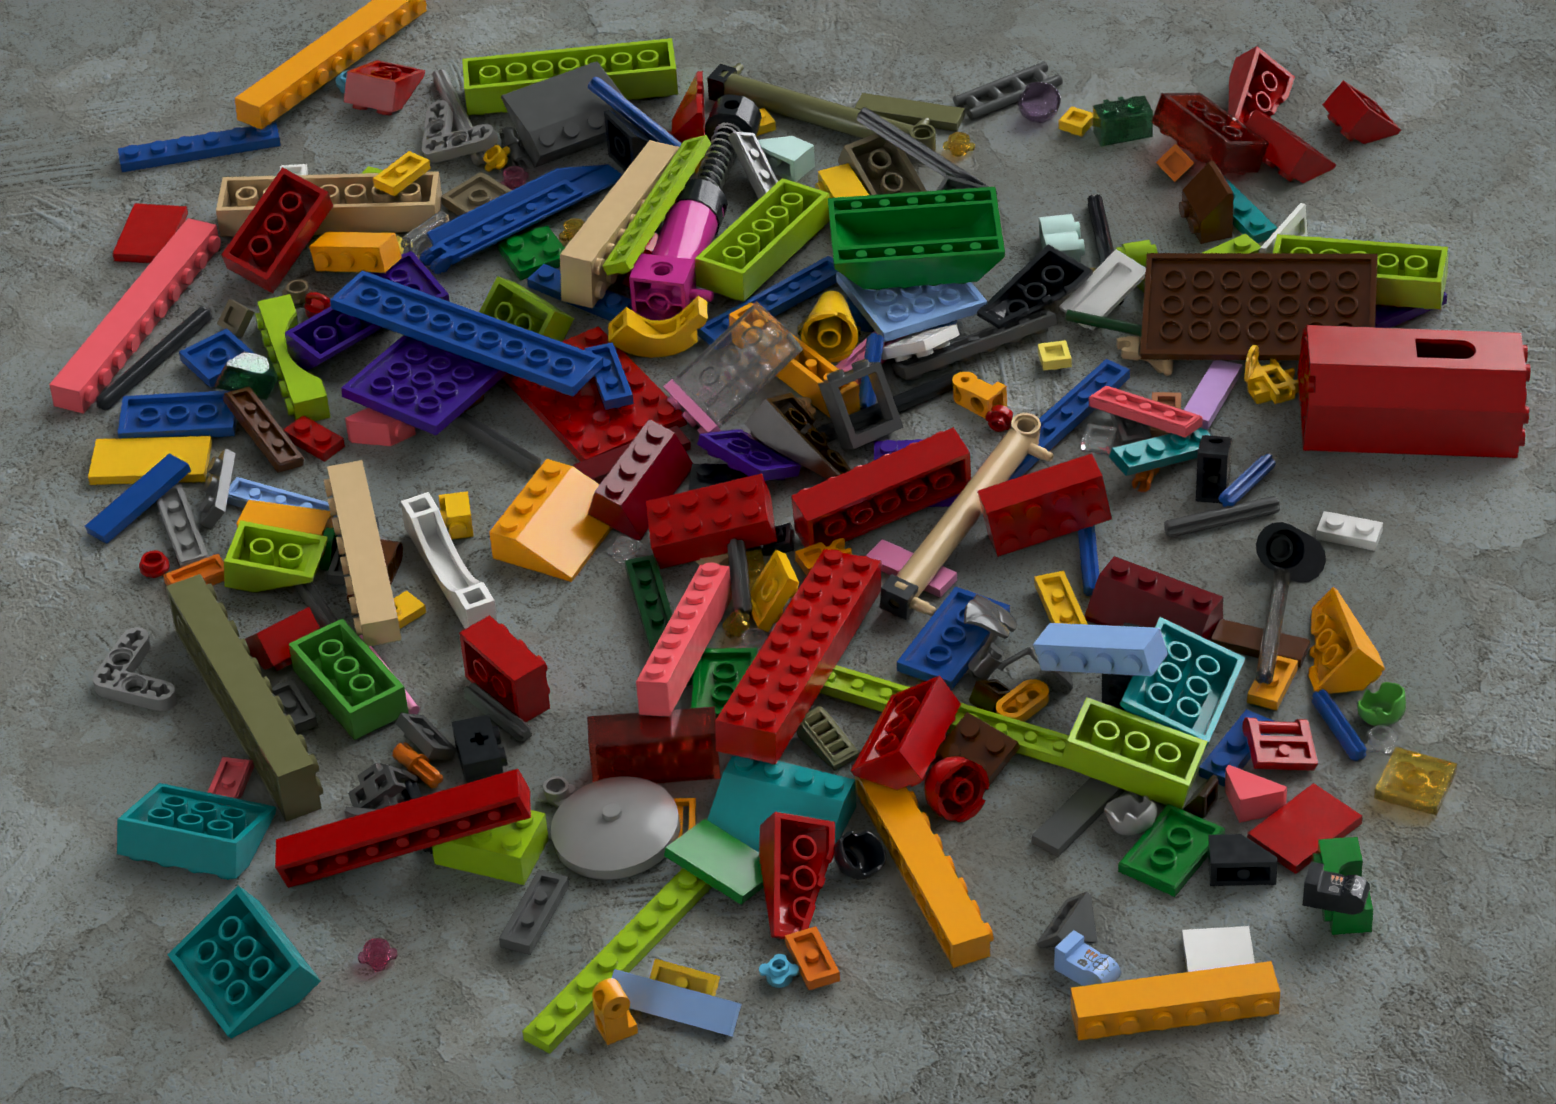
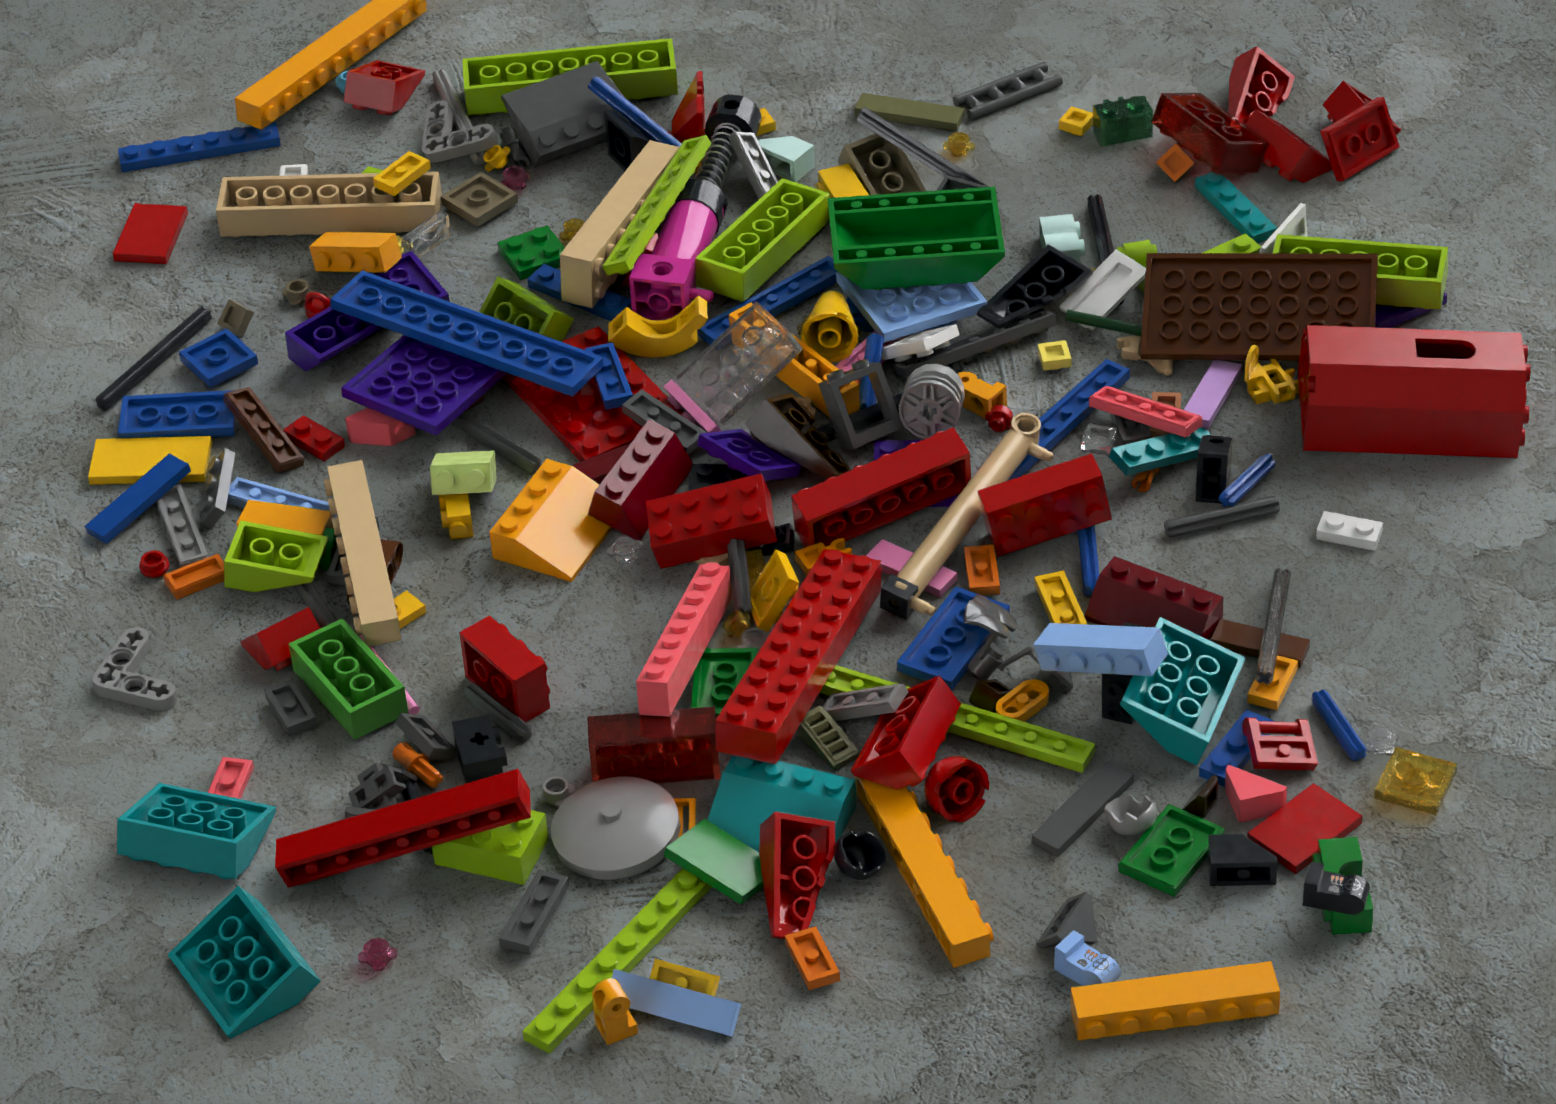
(135, 316): coral brick -> none
(245, 697): olive brick -> none
(248, 371): clear green slope -> none
(277, 230): red brick -> none
(303, 390): lime arch -> none
(429, 534): white arch -> none
(463, 472): none -> yellowish green brick
(514, 213): blue hinge -> none
(644, 407): none -> dark grey plate
(649, 597): dark green plate -> none
(779, 971): medium azure plate -> none
(804, 107): olive piece -> none
(865, 702): none -> light grey tile
(941, 393): none -> light grey wheel
(980, 744): reddish brown plate -> none
(982, 570): none -> orange plate
(1039, 102): clear purple hair -> none
(1133, 753): lime brick -> none
(1208, 205): reddish brown slope -> none
(1217, 947): white tile -> none
(1291, 549): black piece -> none
(1342, 650): light orange wedge -> none
(1360, 139): none -> red tile
(1383, 706): bright green hair -> none

